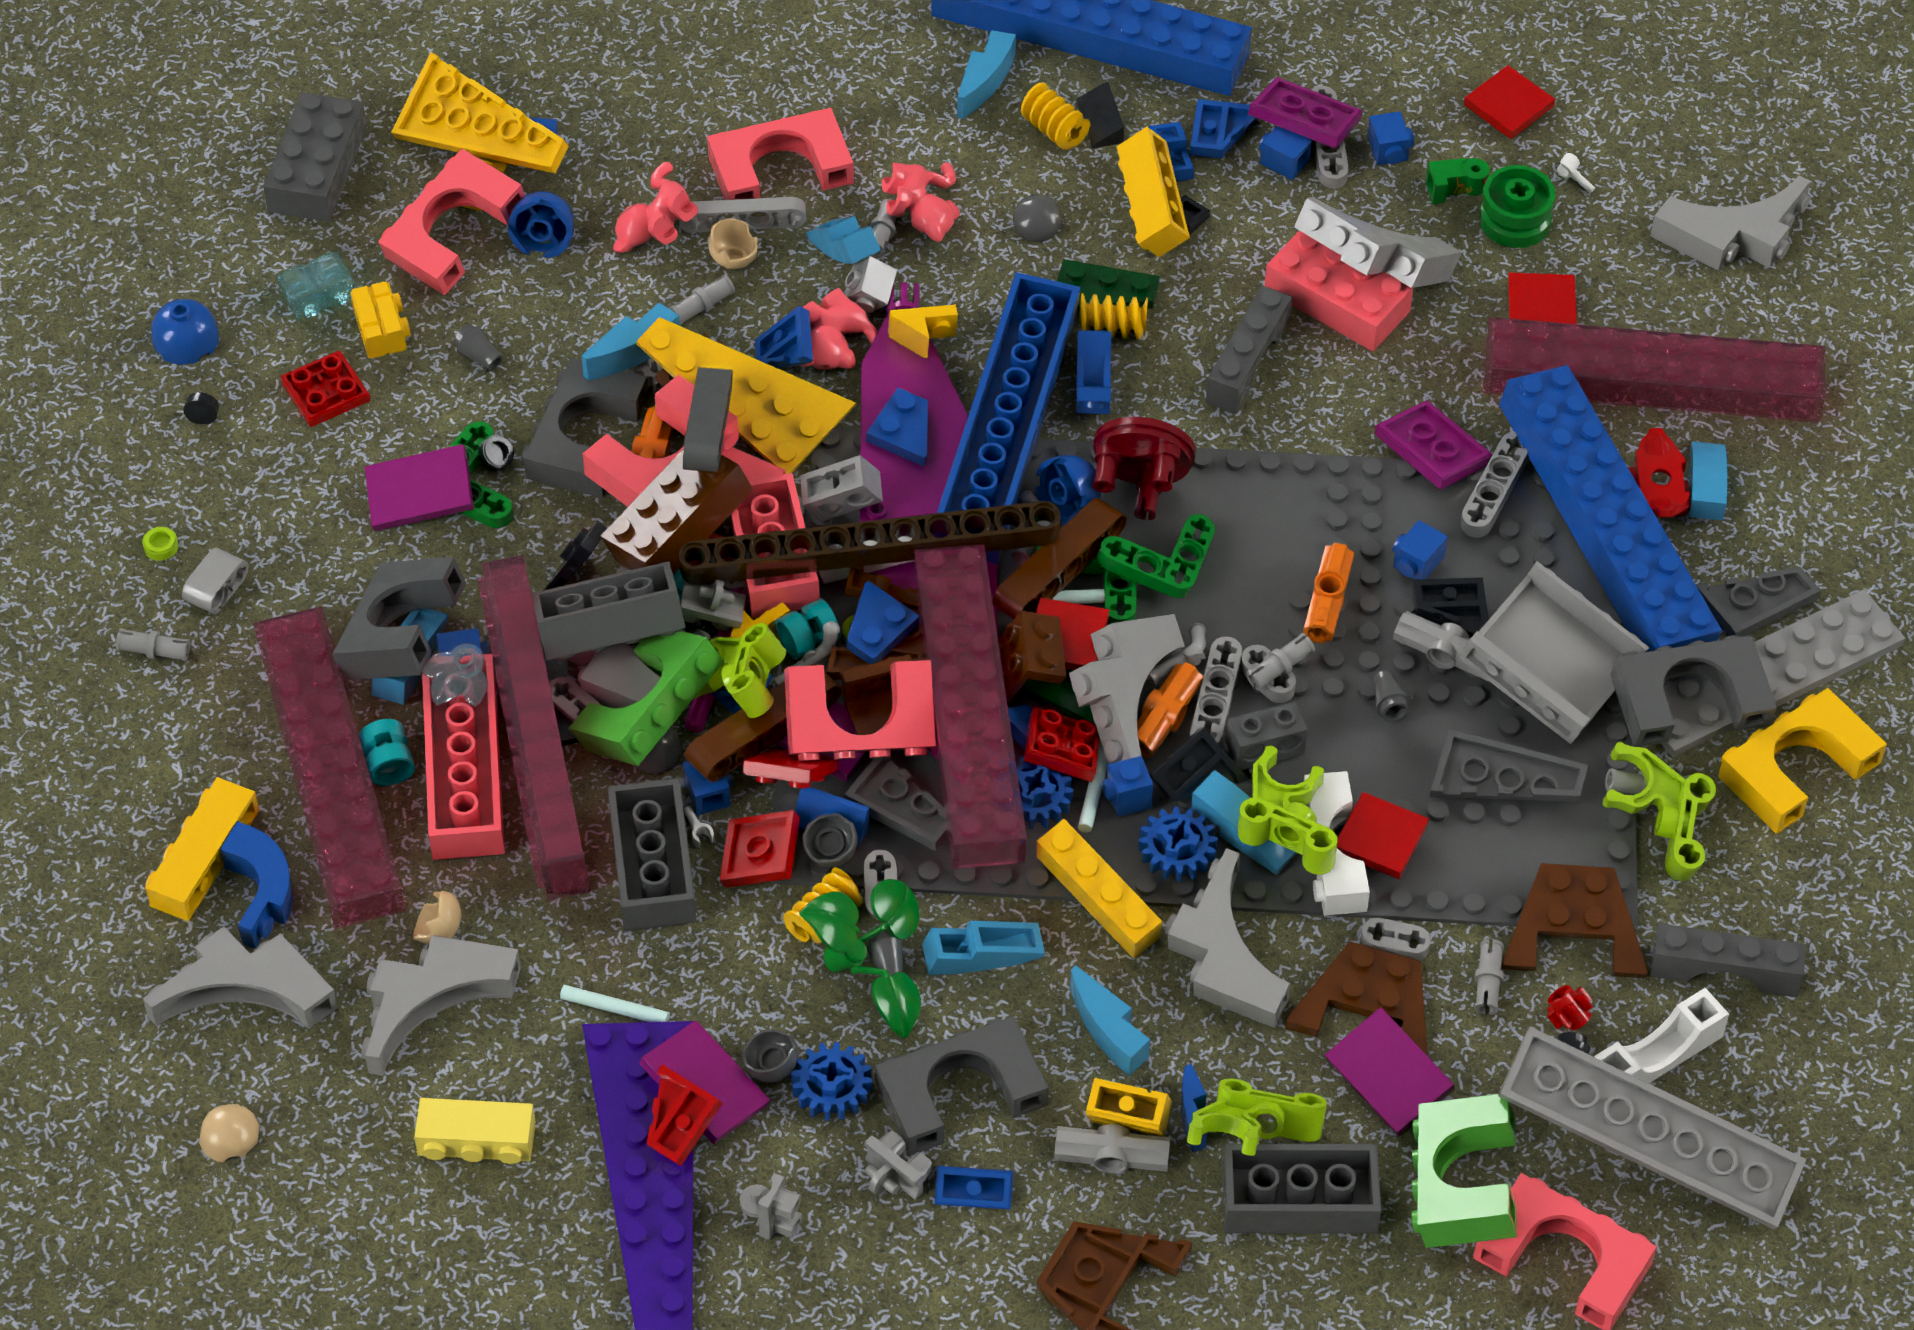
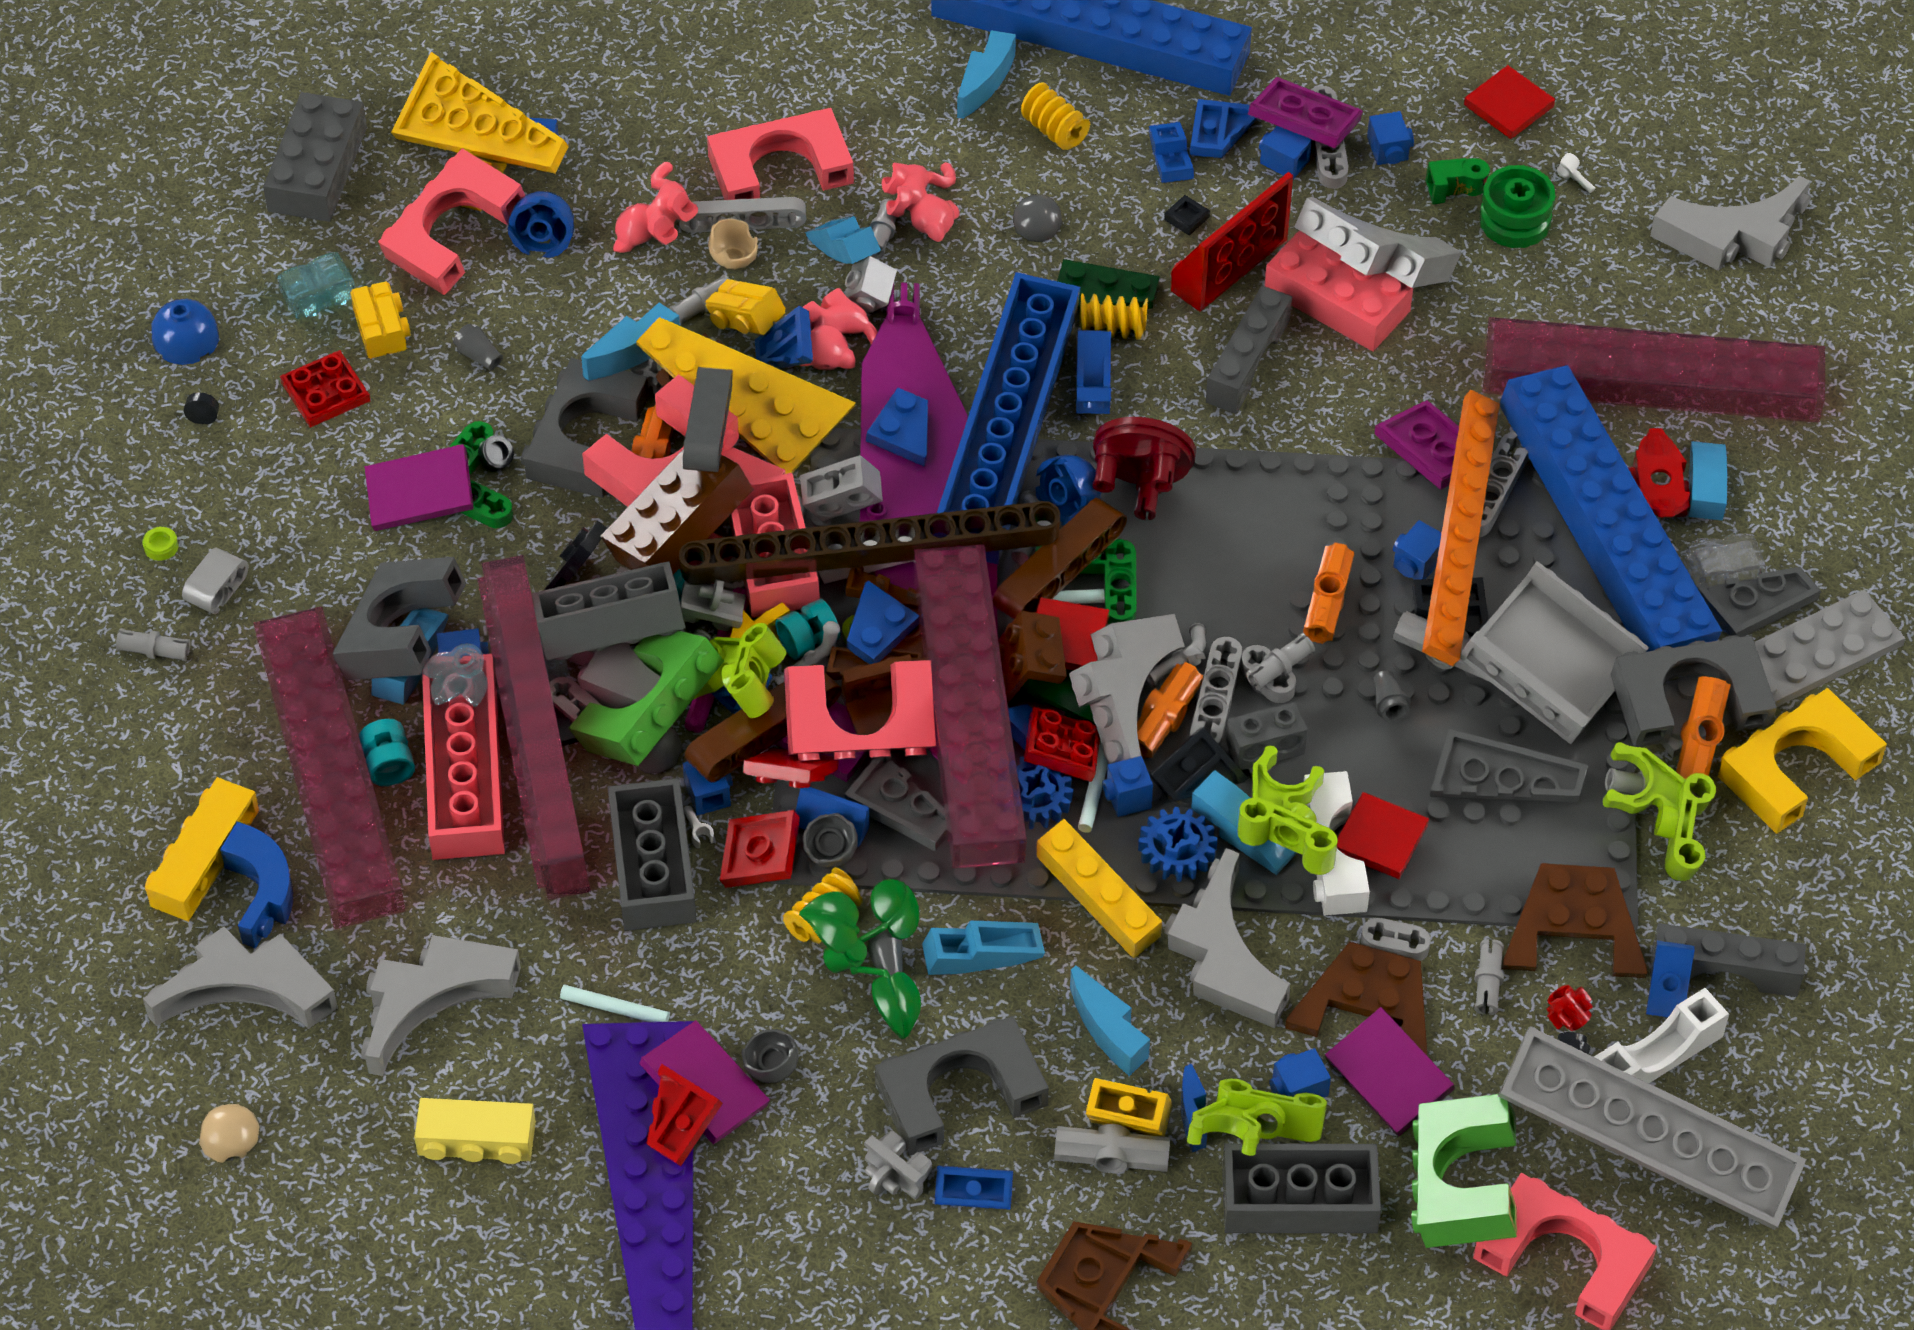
(438, 918): tan hair -> none
(745, 307): none -> yellow brick
(773, 1207): light grey hips -> none
(850, 1082): blue gear -> none
(870, 875): light grey beam -> none
(917, 325): yellow slope -> none
(1104, 118): black slope -> none
(1152, 192): yellow brick -> none
(1164, 568): green beam -> none
(1235, 247): none -> red slope
(1300, 1074): none -> blue brick
(1461, 529): none -> orange plate
(1542, 297): red tile -> none
(1669, 977): none -> blue plate
(1707, 710): none -> orange piece
(1728, 558): none -> clear brick

